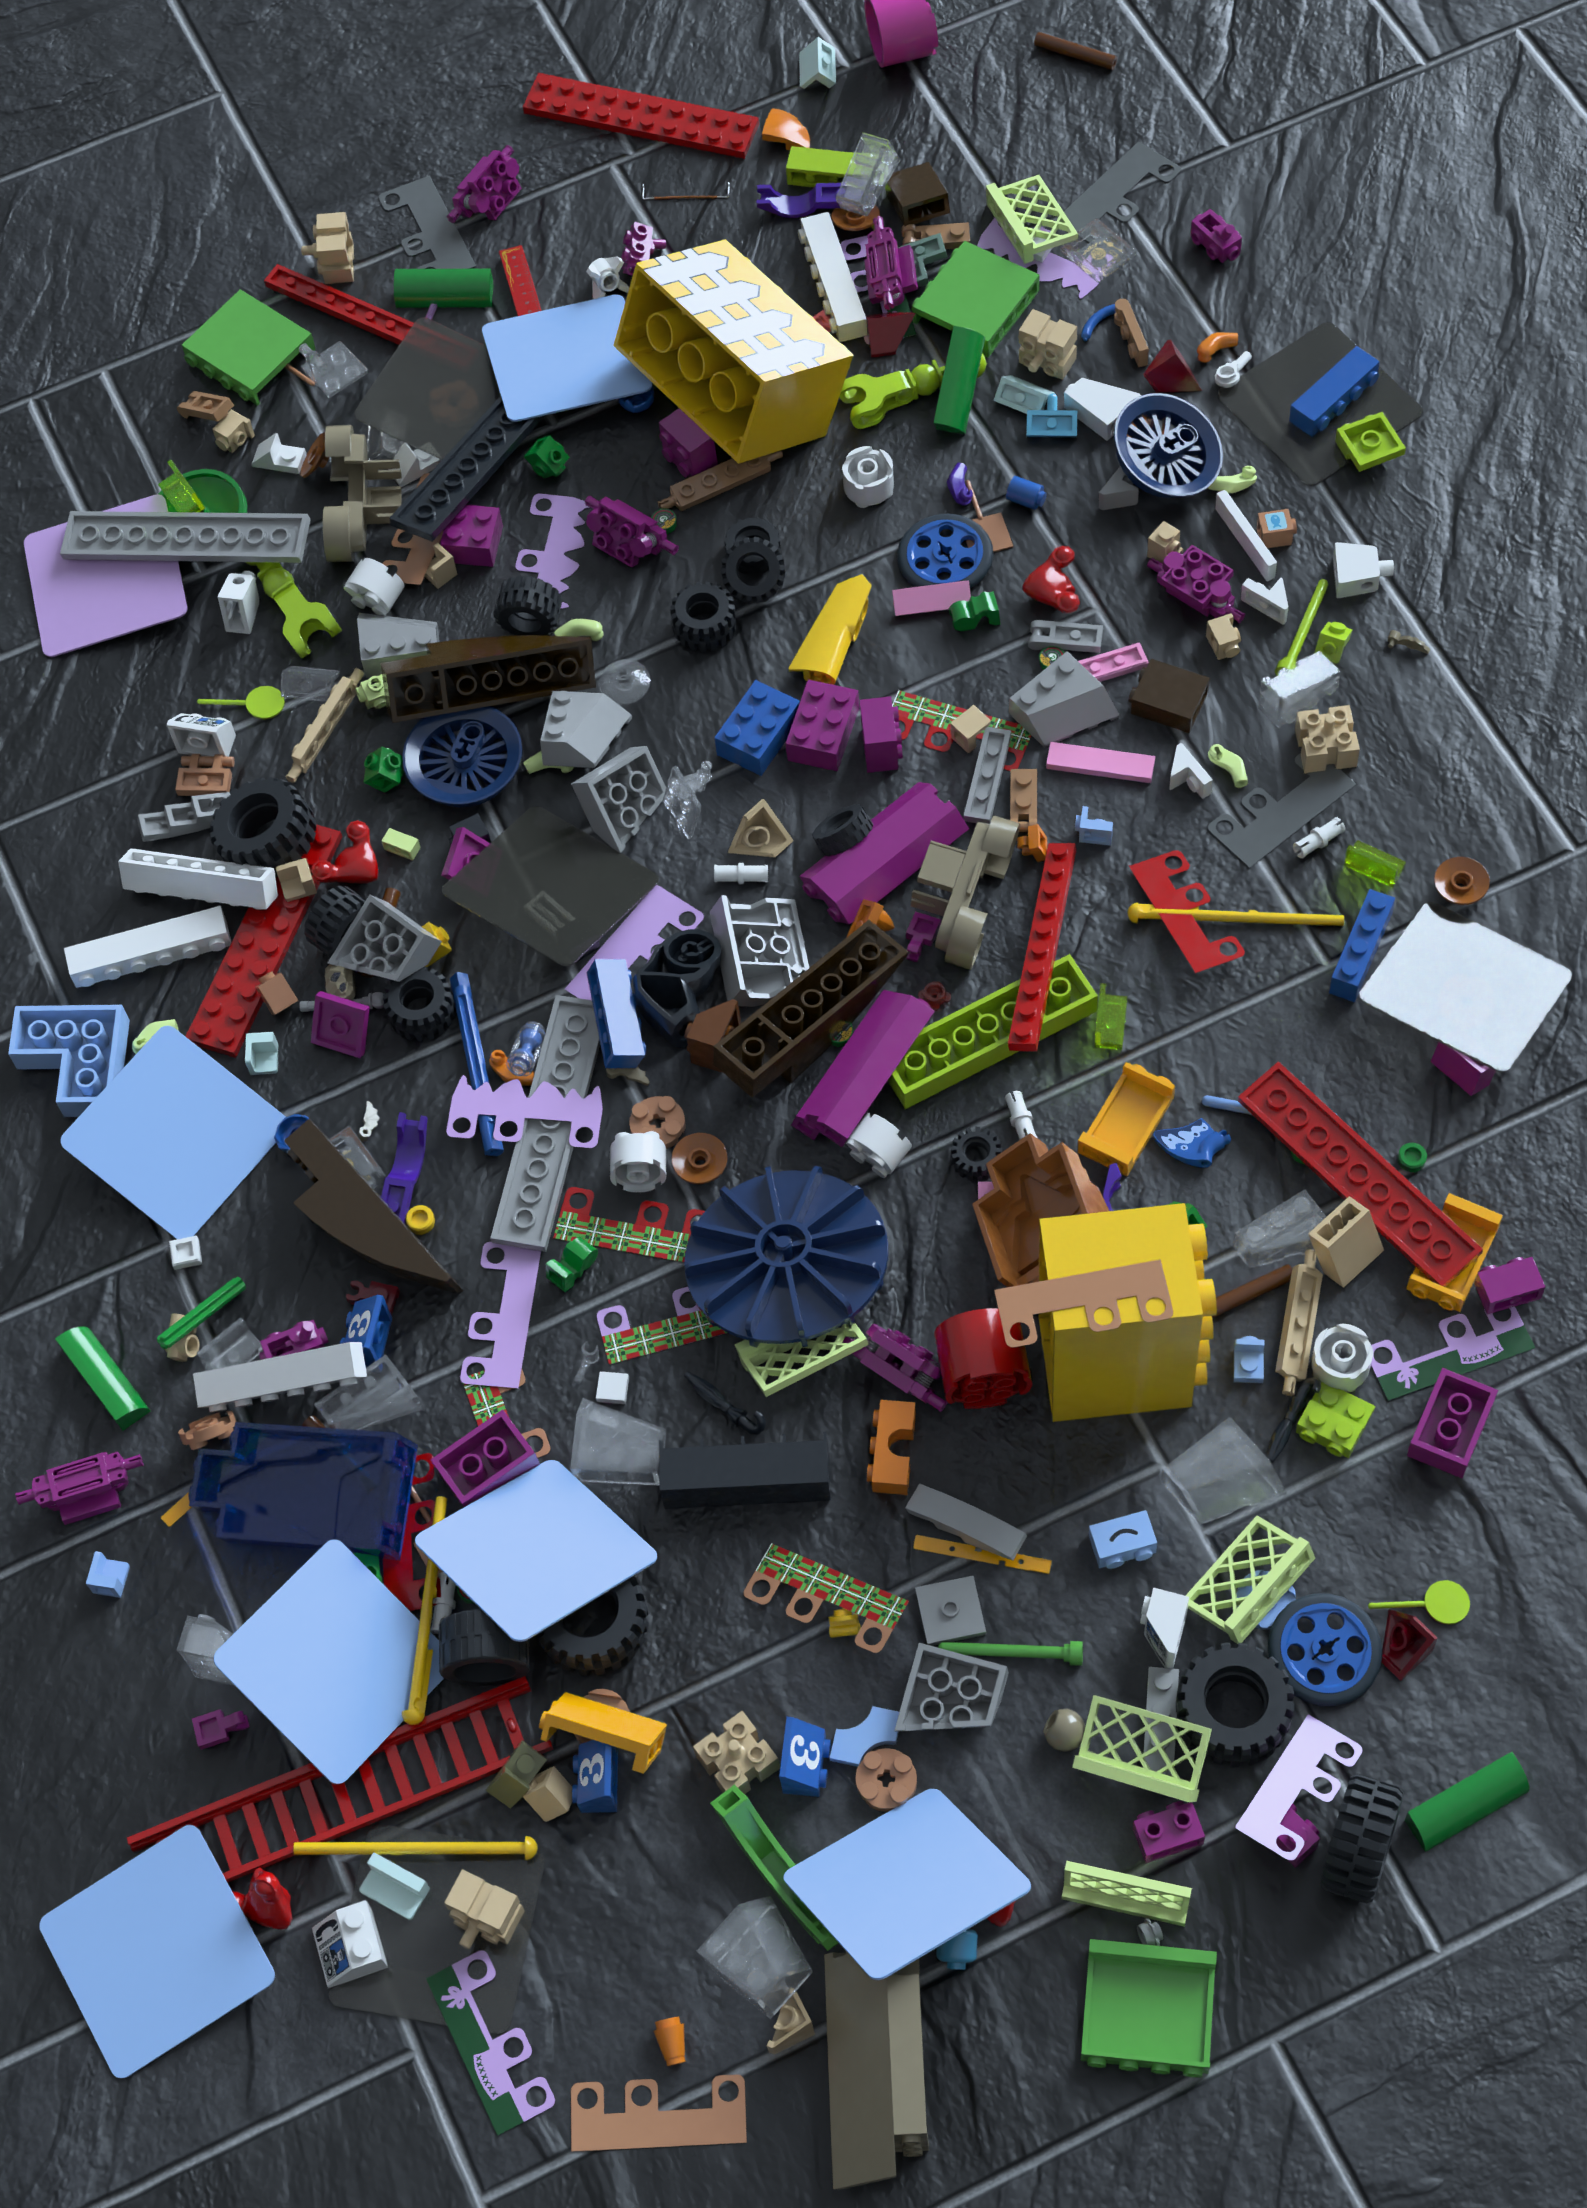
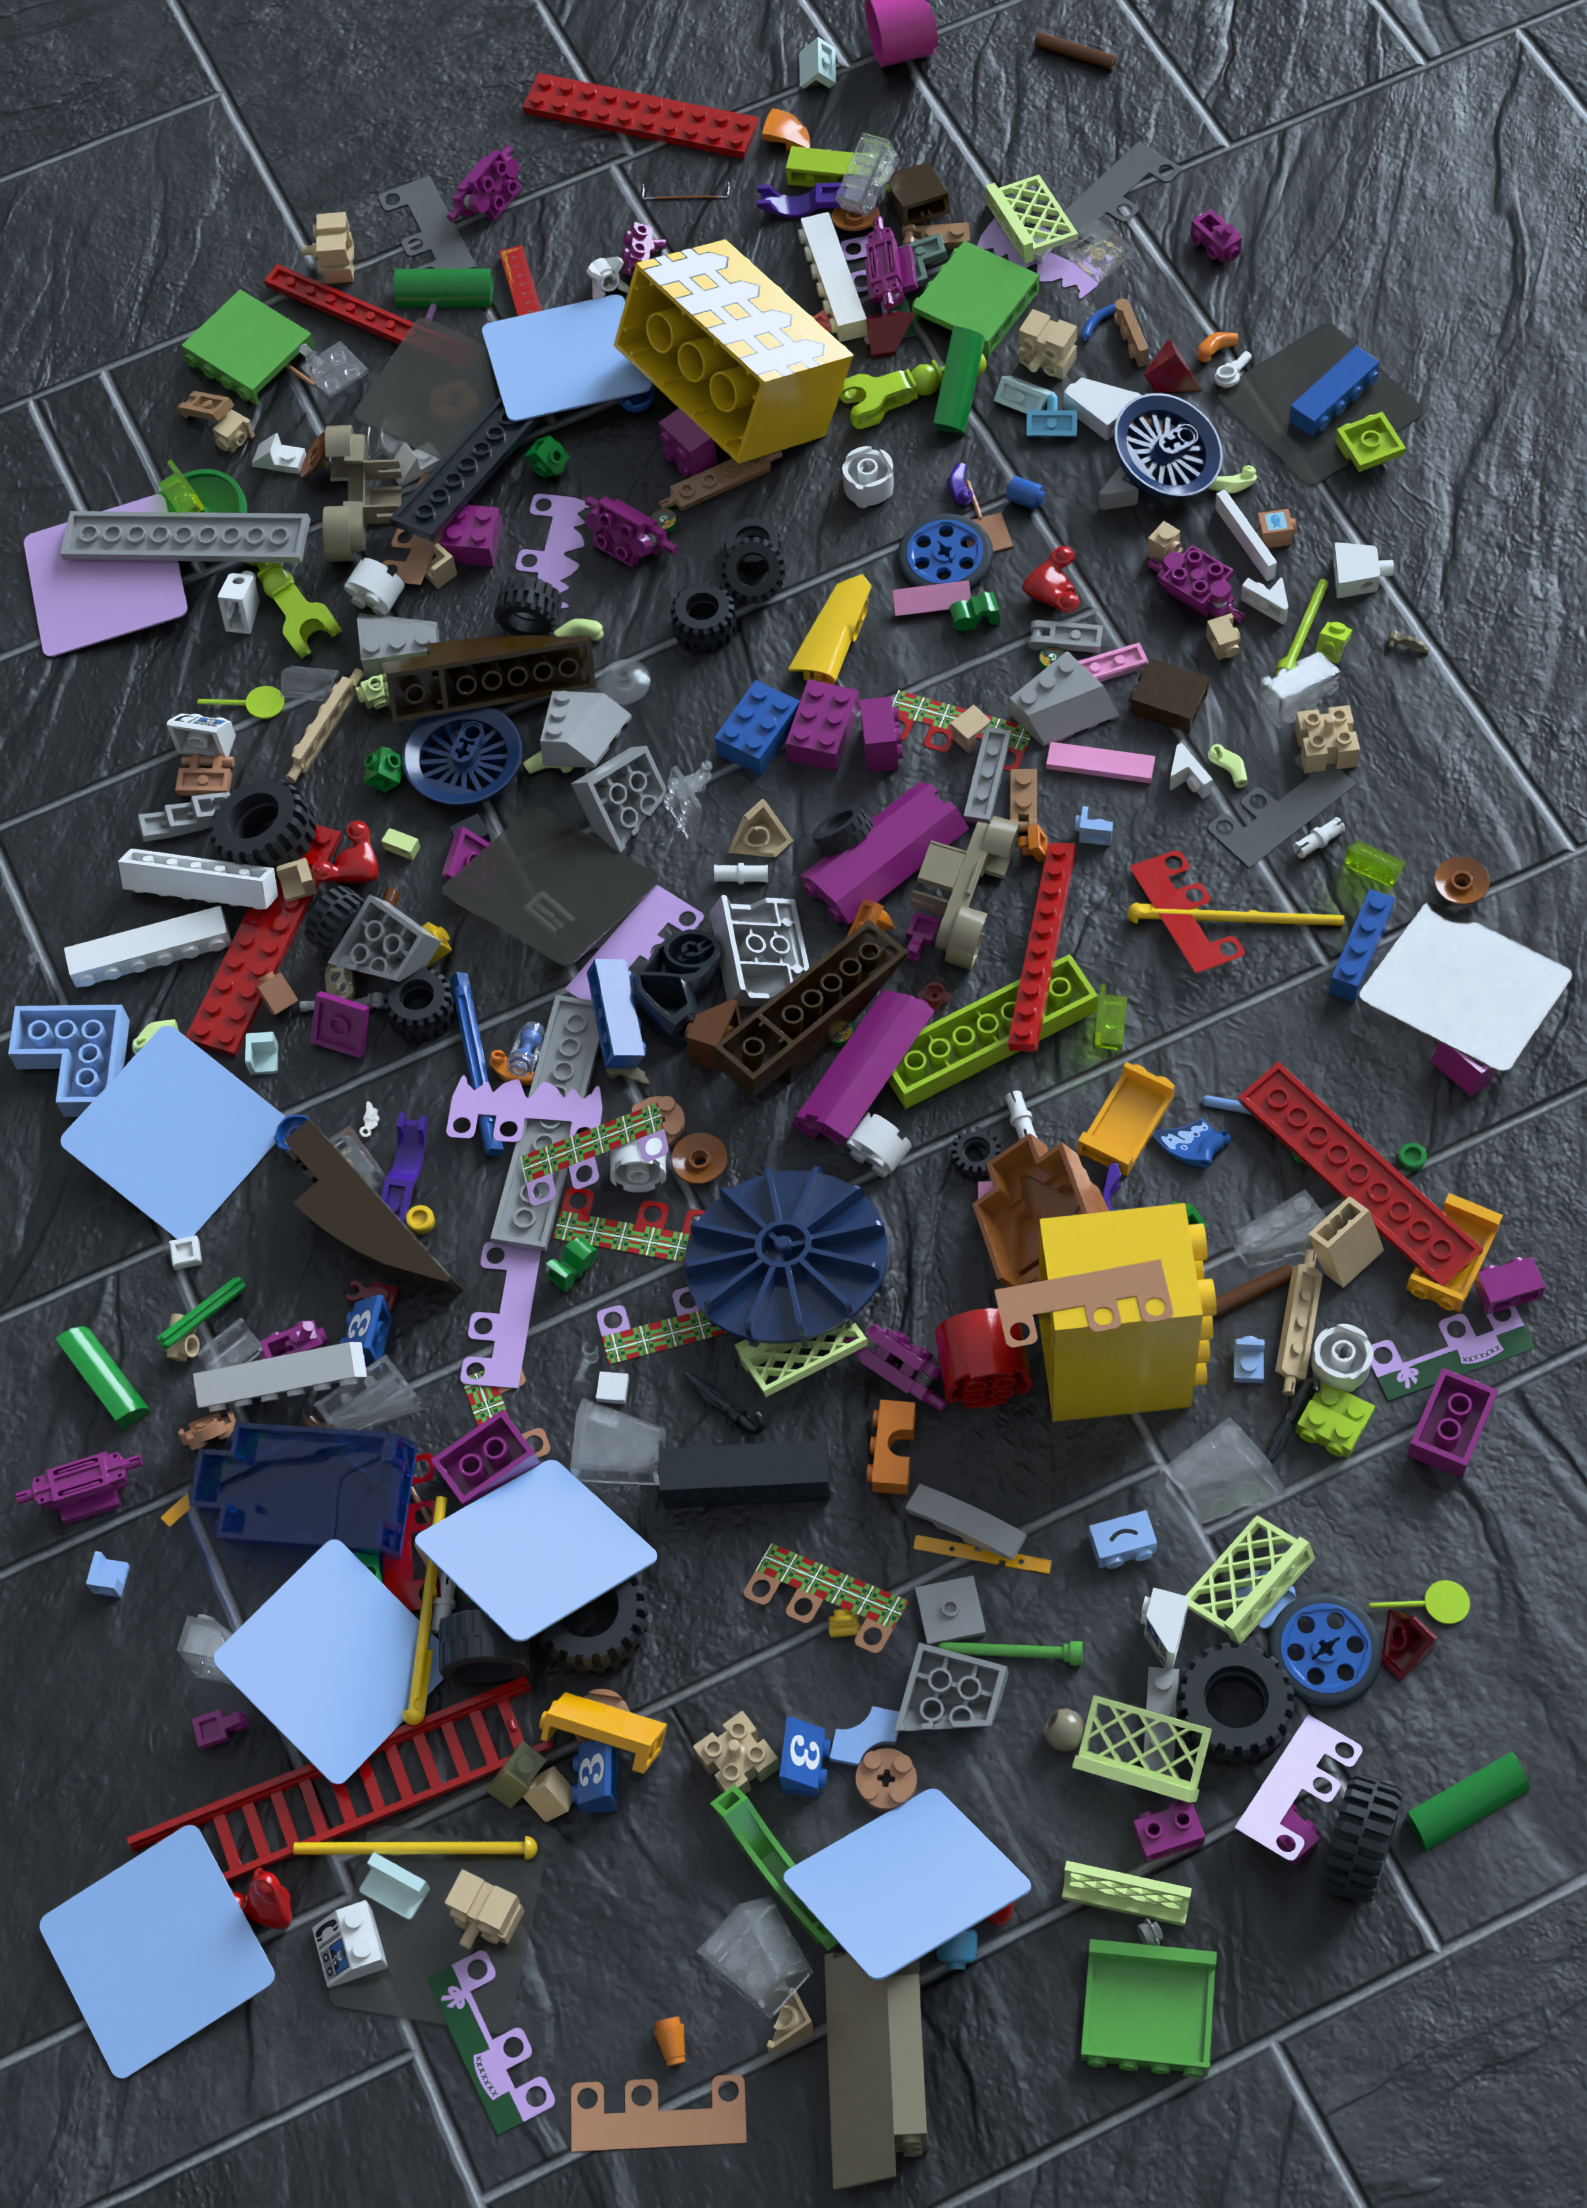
(583, 1148): none -> piece

